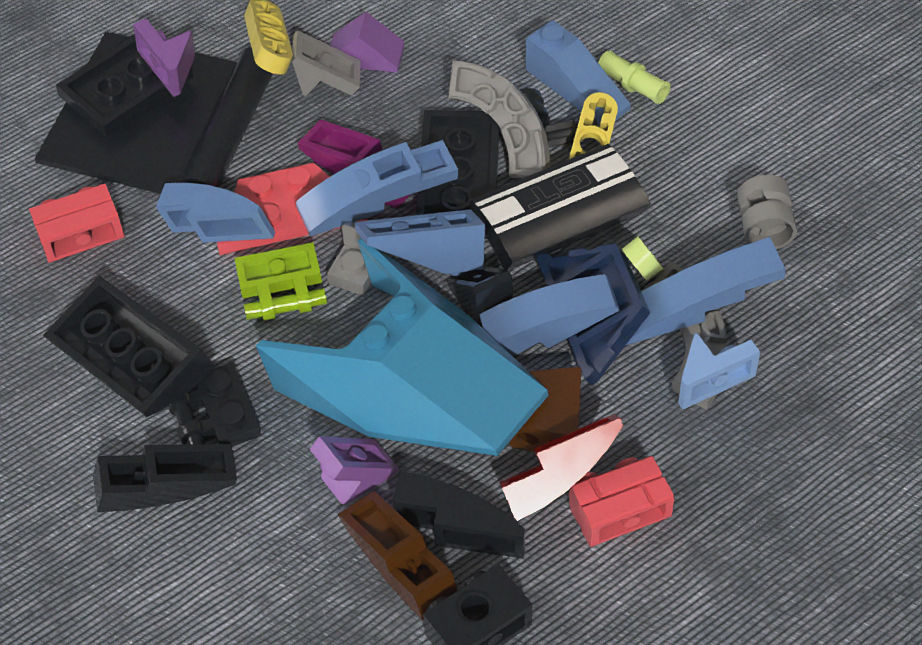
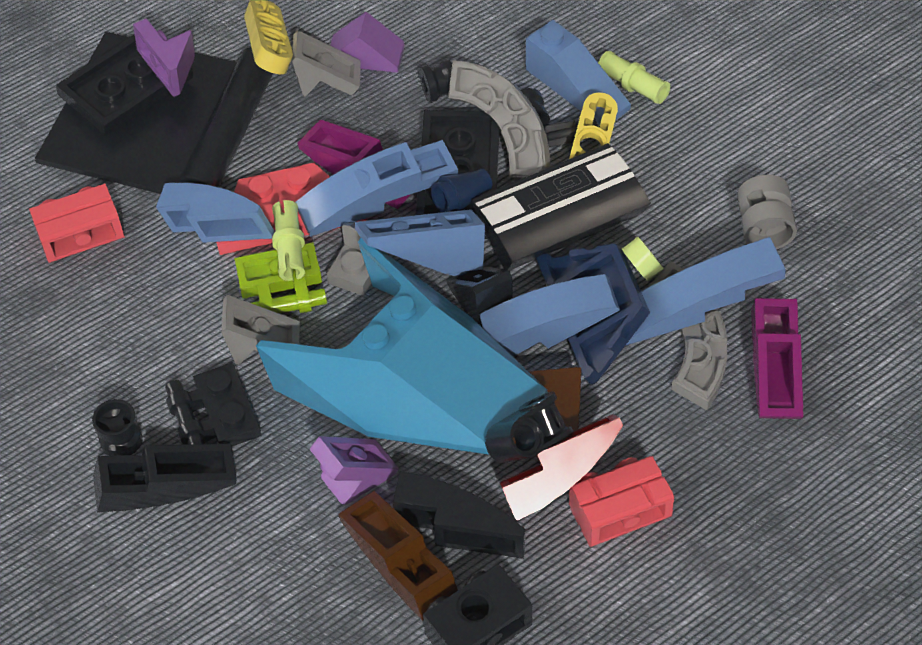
(117, 428): none -> black wheel
(128, 348): black slope -> none
(248, 324): none -> light grey slope
(288, 240): none -> yellowish green pin
(436, 80): none -> black wheel
(457, 190): none -> dark blue cone
(533, 427): none -> black piece
(710, 374): light blue slope -> none
(777, 358): none -> magenta slope

